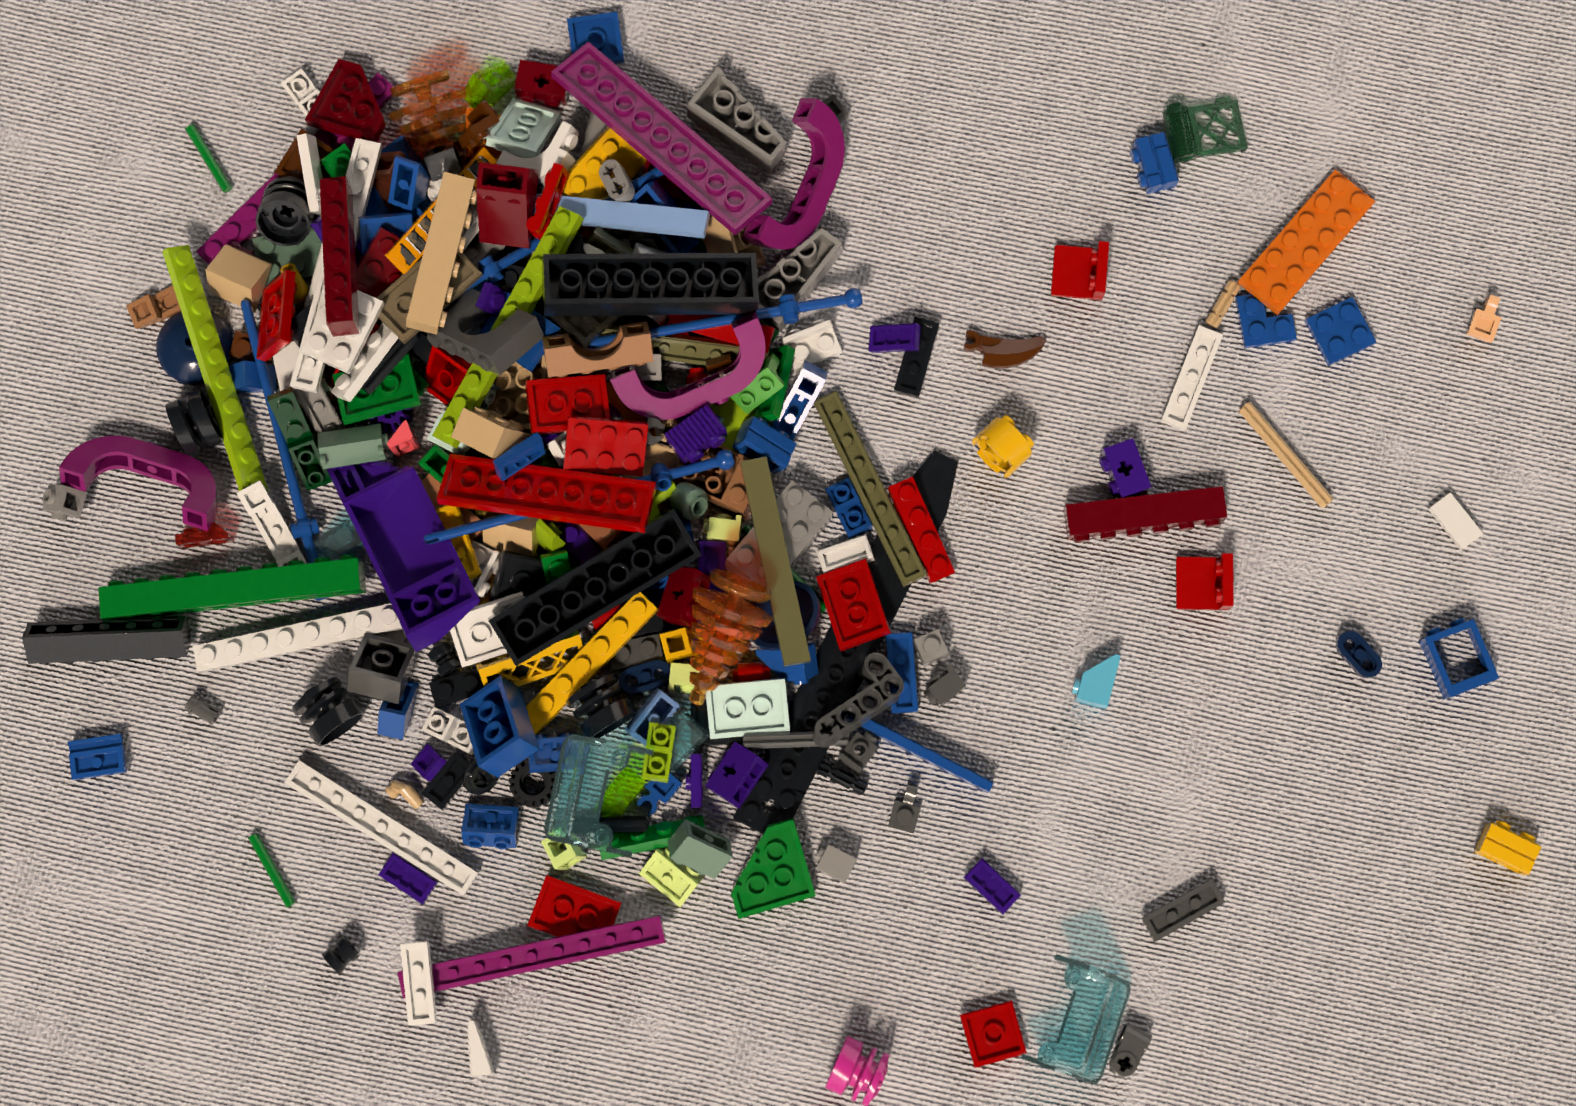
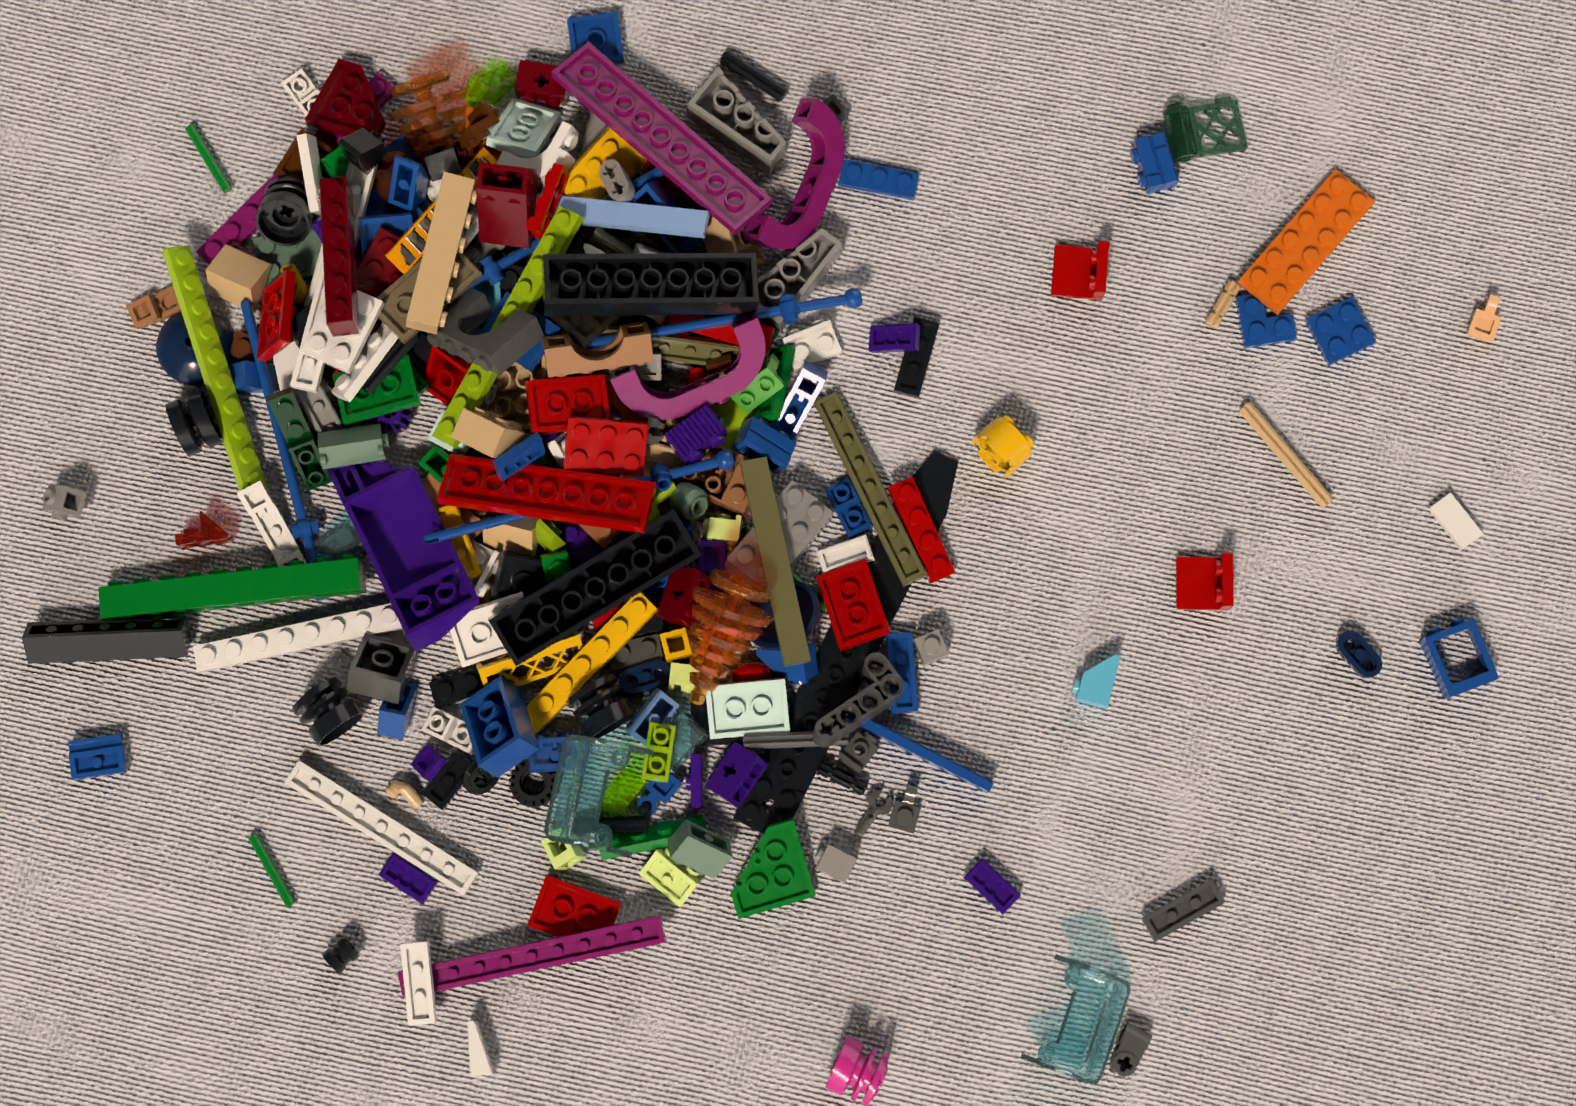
(145, 458): magenta arch -> none
(202, 709): dark grey pin -> none
(363, 149): none -> black slope
(403, 440): coral slope -> none
(445, 659): black wheel -> none
(490, 826): blue bracket -> none
(491, 299): dark purple plate -> none
(753, 75): none -> black axle
(872, 813): none -> flat silver bar
(878, 179): none -> blue plate
(944, 687): dark grey brick -> none
(993, 1034): red plate -> none
(1004, 352): reddish brown piece -> none
(1127, 456): dark purple brick -> none
(1145, 513): dark red brick -> none
(1191, 378): white plate -> none
(1507, 847): yellow brick -> none

